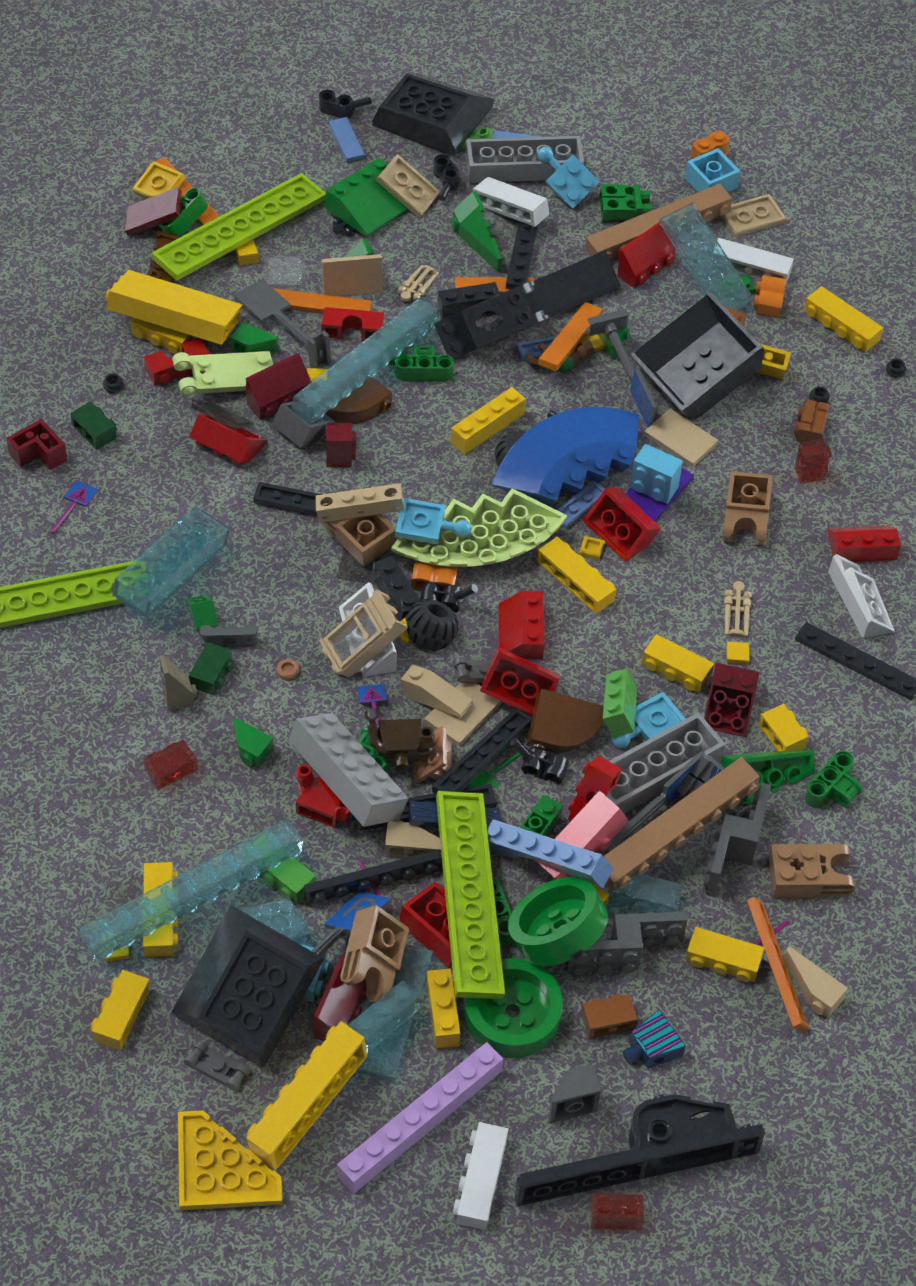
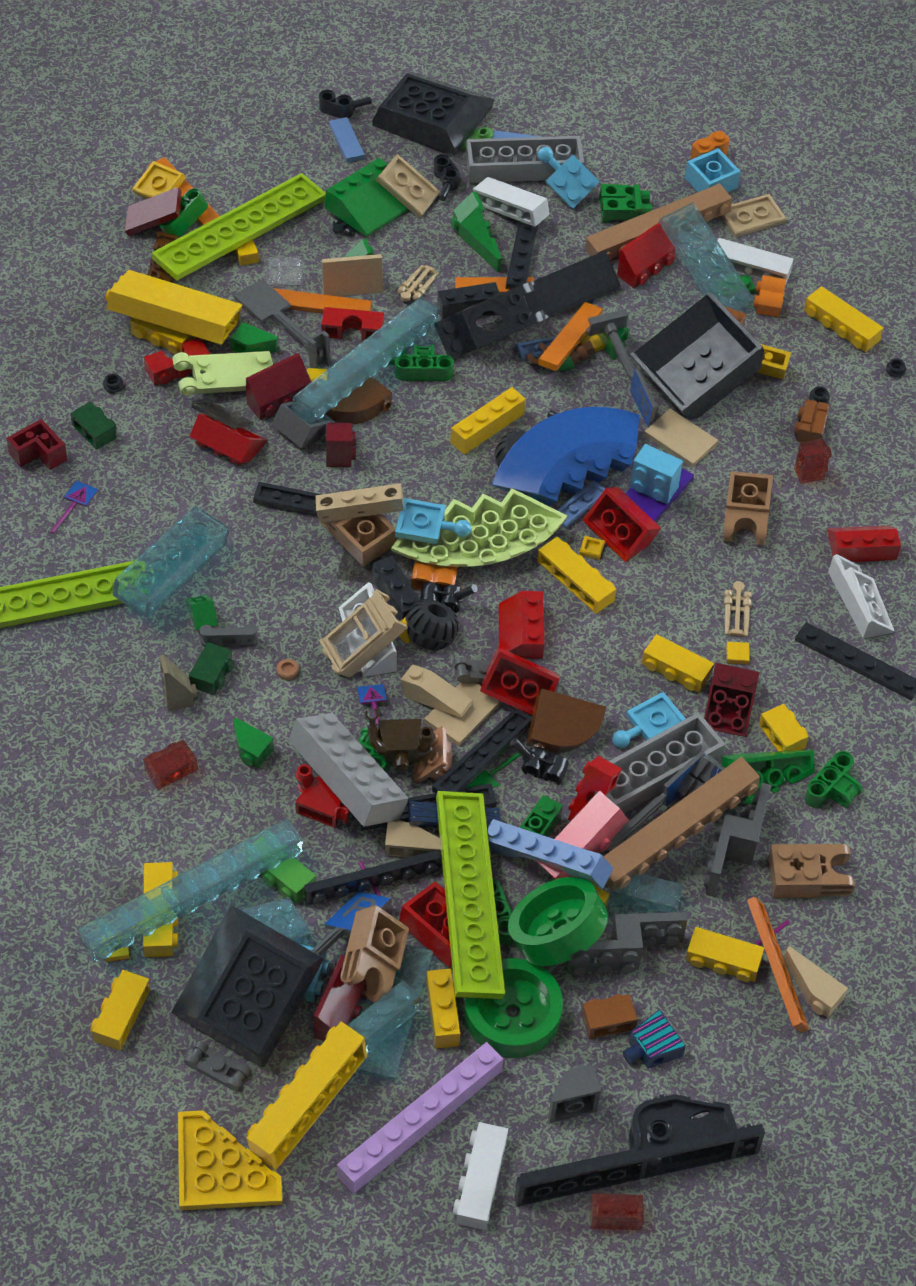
(620, 703): bright green brick -> none

